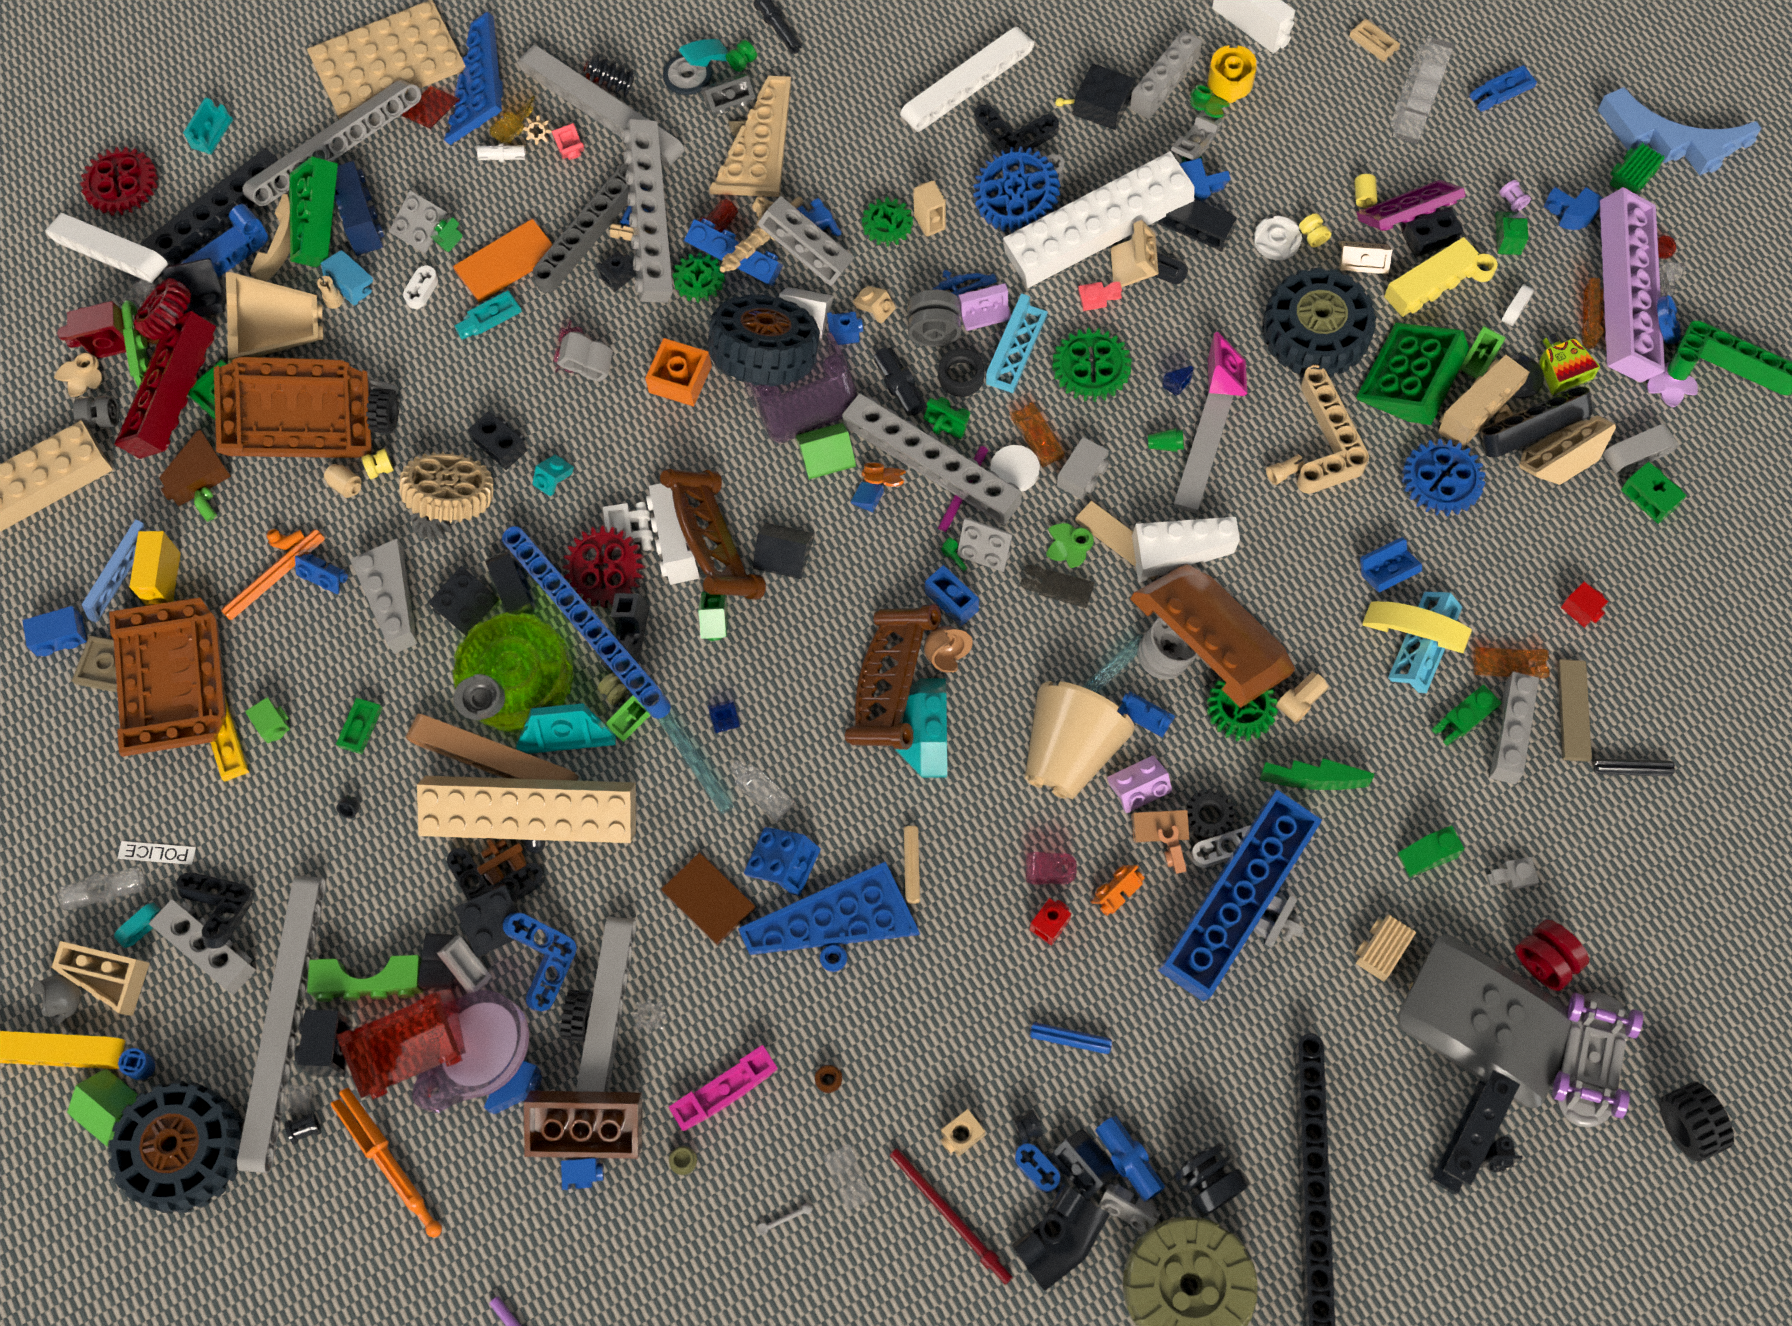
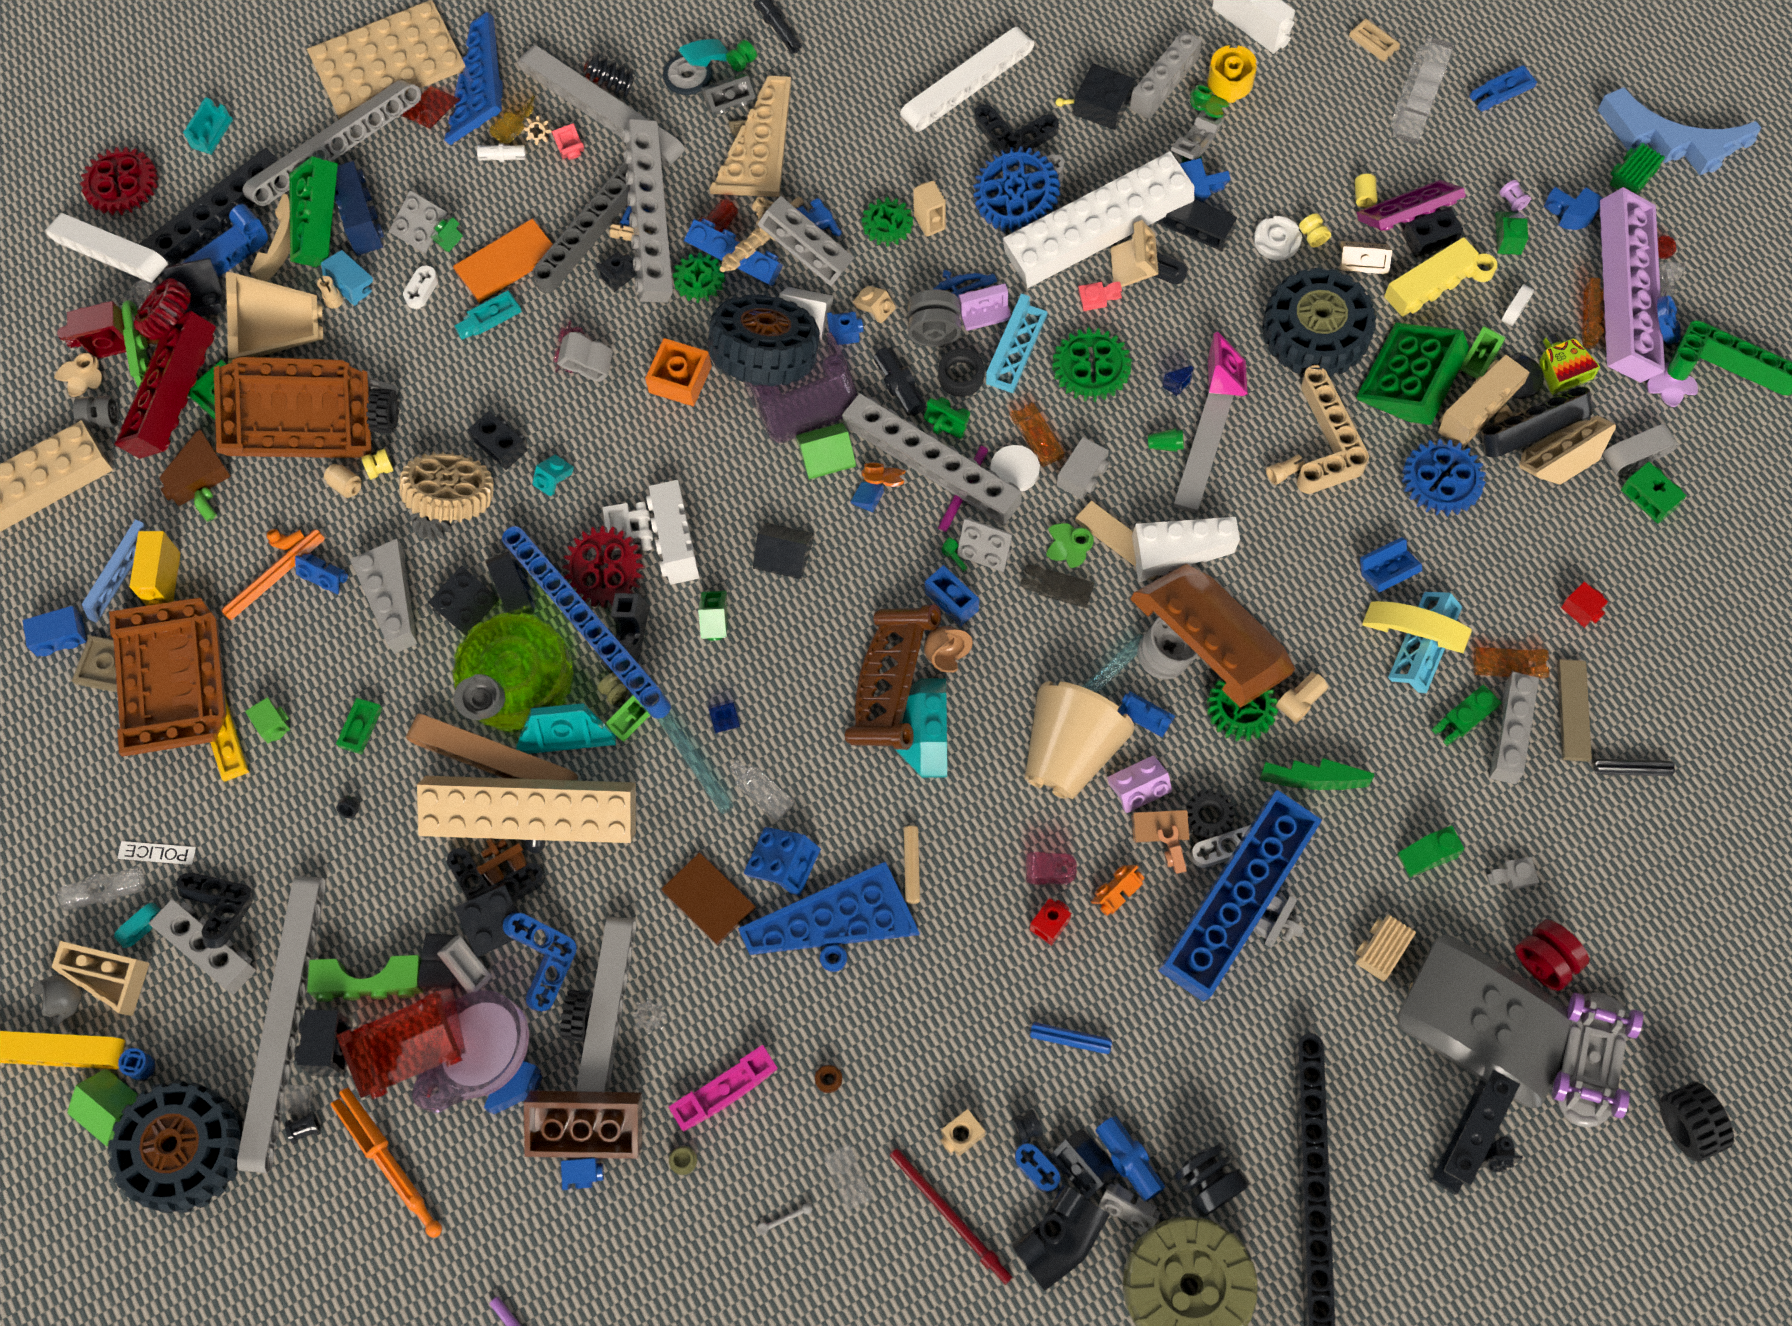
(703, 487): reddish brown piece -> none

